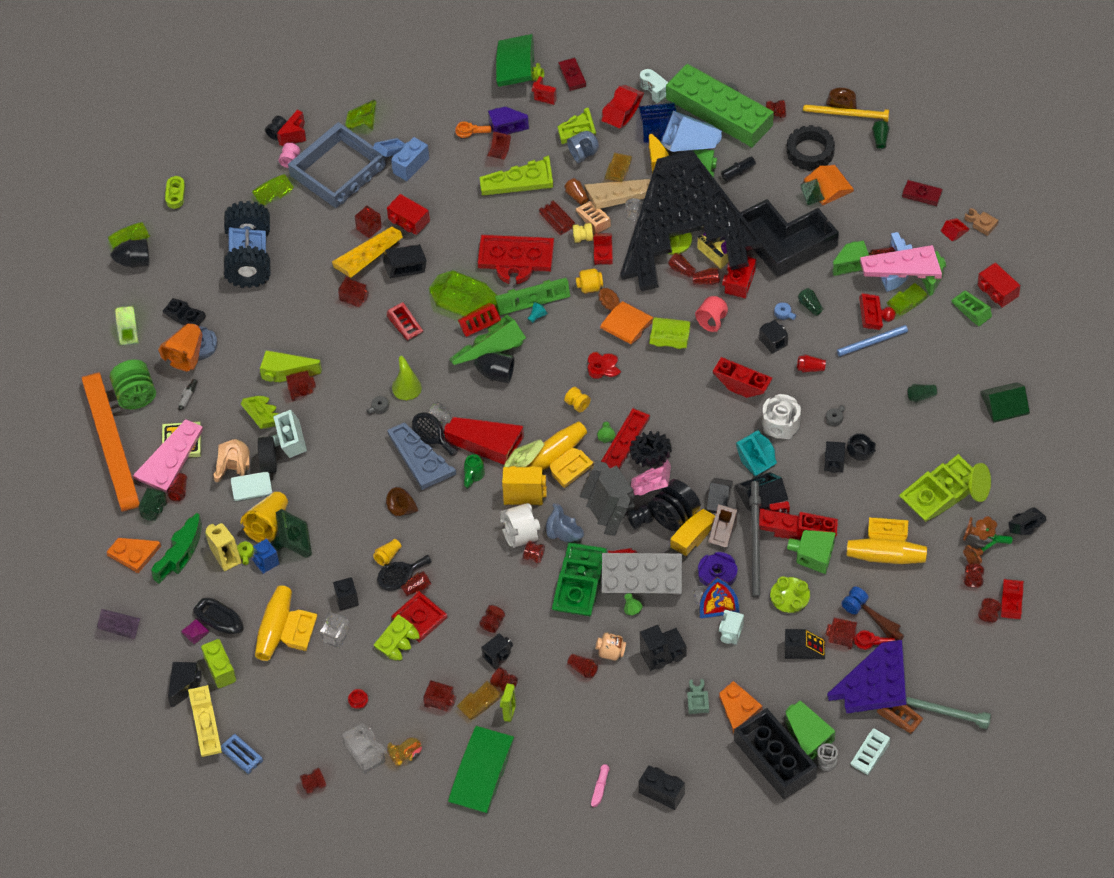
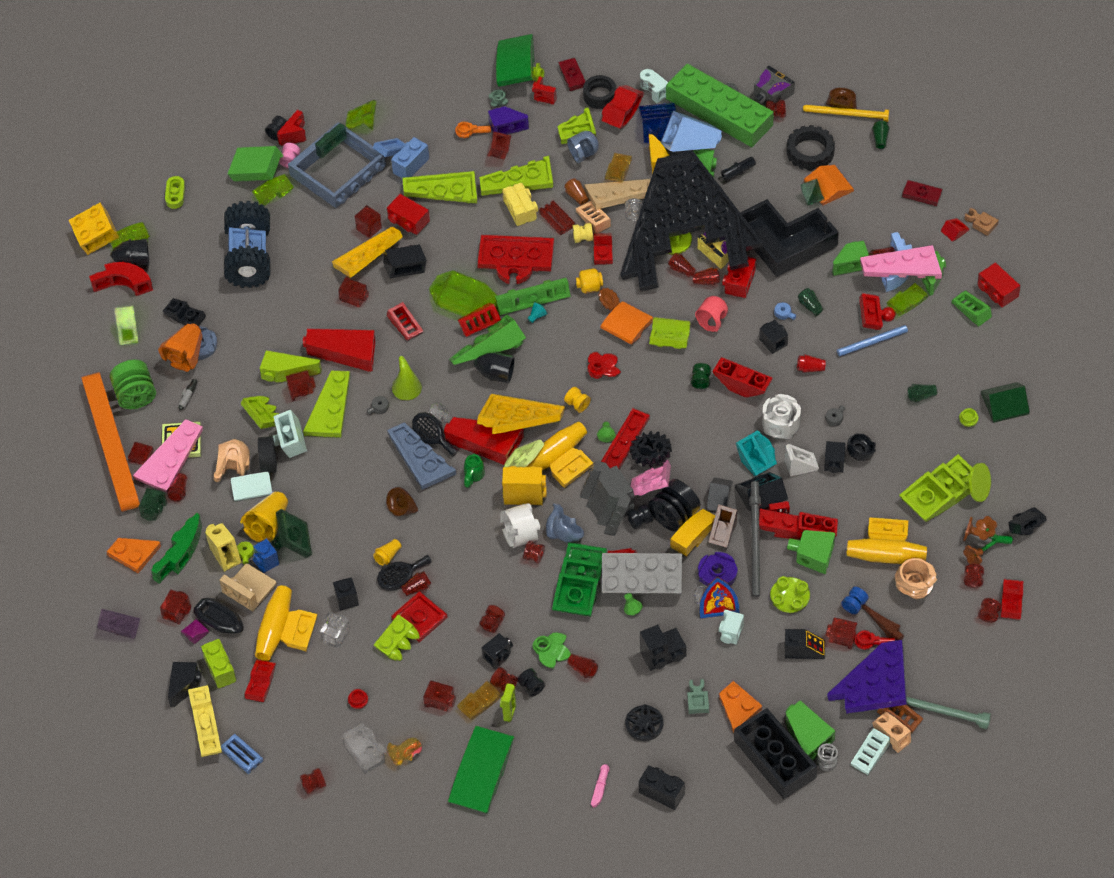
(93, 228): none -> yellow brick
(122, 274): none -> red arch
(140, 453): none -> clear red tile
(175, 606): none -> clear red brick
(247, 586): none -> tan bracket
(254, 163): none -> bright green container
(260, 680): none -> red slope
(330, 140): none -> clear green plate
(330, 407): none -> lime wing
(342, 346): none -> red slope
(448, 187): none -> lime wing
(498, 98): none -> sand green plate
(512, 413): none -> yellow wing
(520, 204): none -> light yellow brick
(531, 682): none -> black wheel
(553, 651): none -> bright green plate
(597, 82): none -> black tyre
(610, 646): light nougat head -> none
(644, 722): none -> black wheel
(700, 376): none -> dark green wheel
(772, 86): none -> torso
(799, 460): none -> white slope
(899, 734): none -> light nougat leg
(915, 578): none -> light nougat helmet
(968, 417): none -> lime plate

